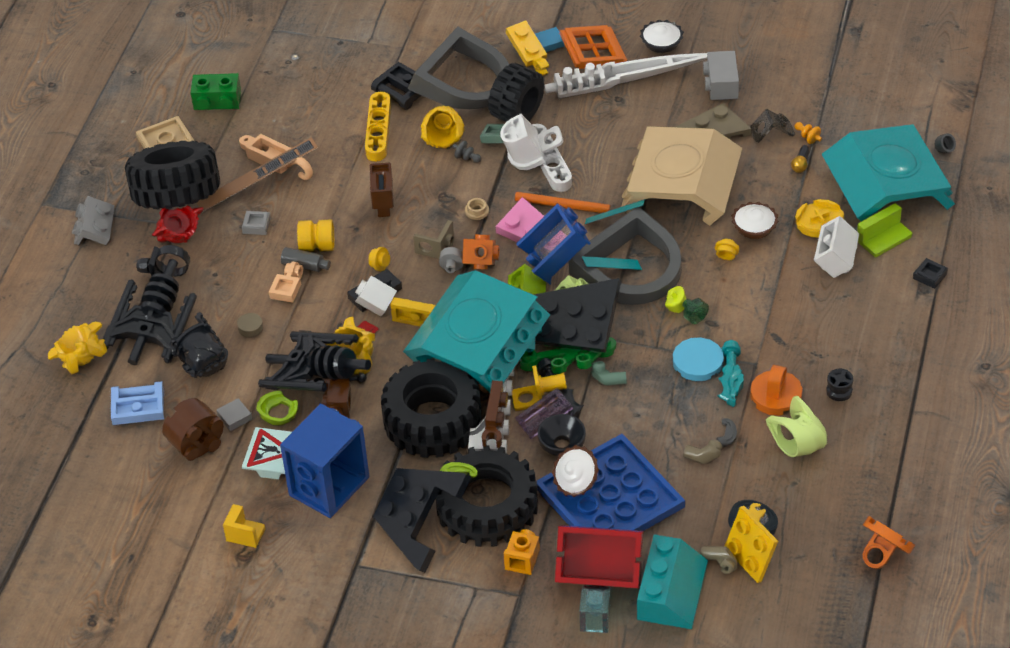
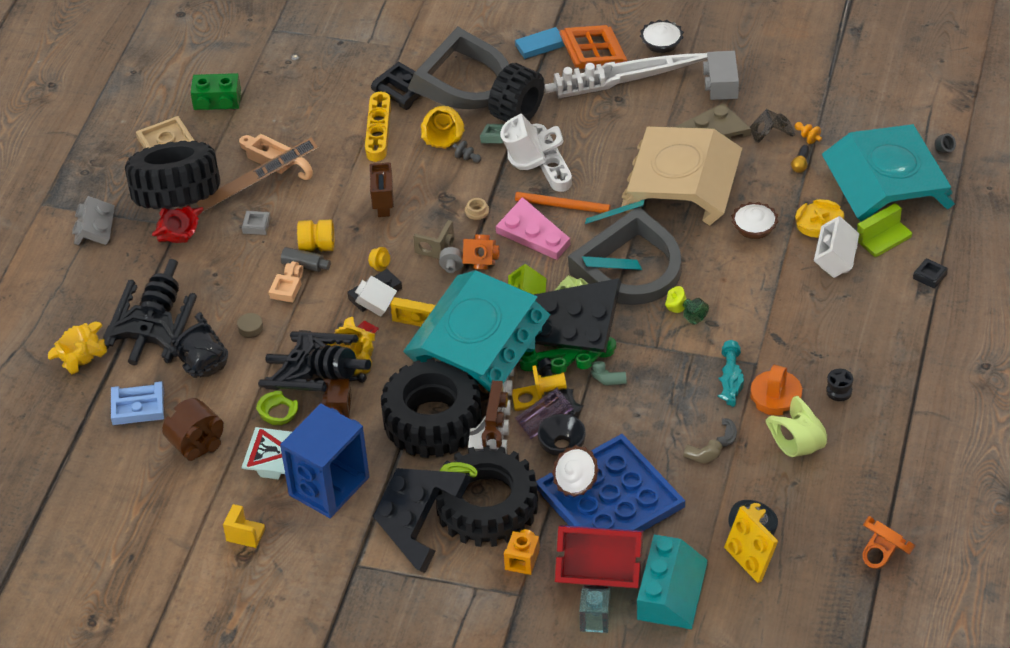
(153, 265): black piece -> none
(234, 414): light grey tile -> none
(528, 46): yellow plate -> none
(553, 241): blue window -> none
(698, 359): medium azure tile -> none
(722, 555): dark tan arm -> none
(726, 249): yellow plate -> none

